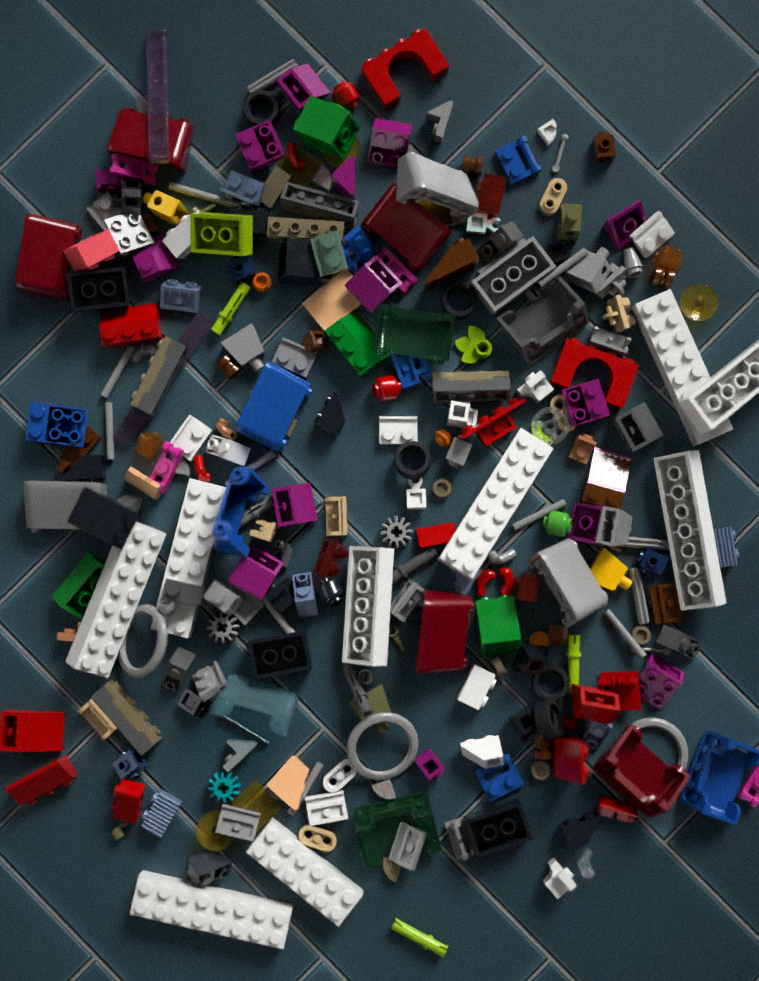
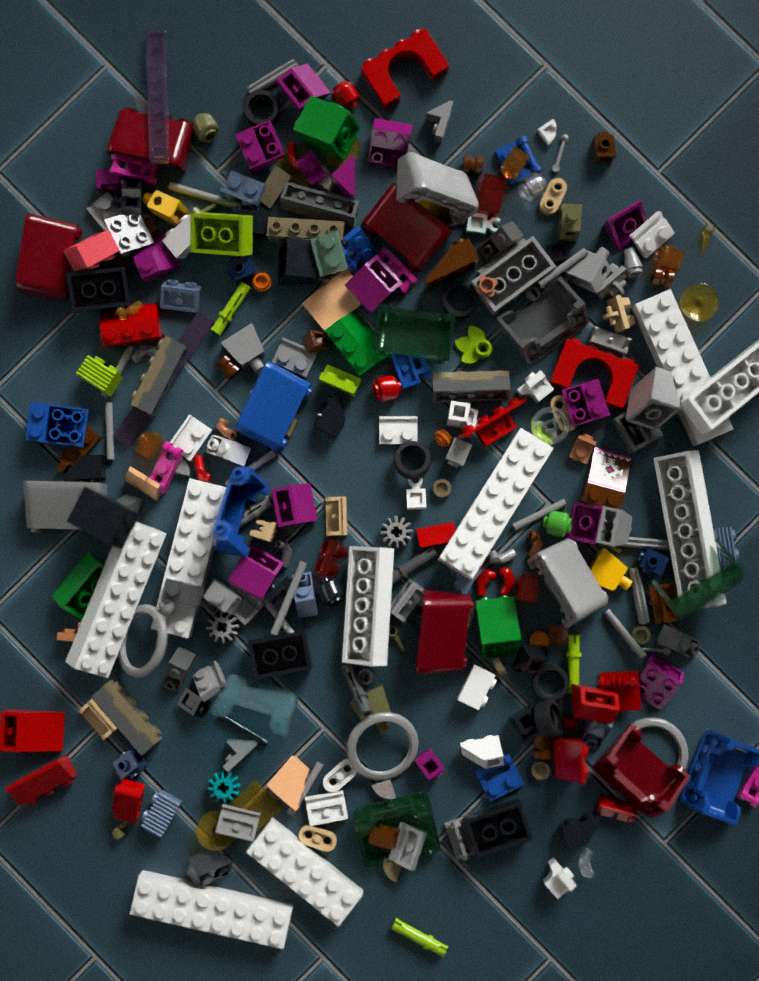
(99, 375): none -> lime brick
(130, 311): none -> clear yellow arm
(205, 127): none -> olive head
(288, 598): none -> light grey bar
(311, 168): none -> magenta bracket
(340, 380): none -> lime bracket
(384, 836): none -> reddish brown brick
(486, 281): none -> nougat plate
(514, 163): none -> clear orange brick
(532, 186): none -> clear head
(535, 542): none -> reddish brown arm
(653, 400): none -> light grey slope
(707, 233): none -> clear yellow hand
(708, 590): none -> clear green windscreen

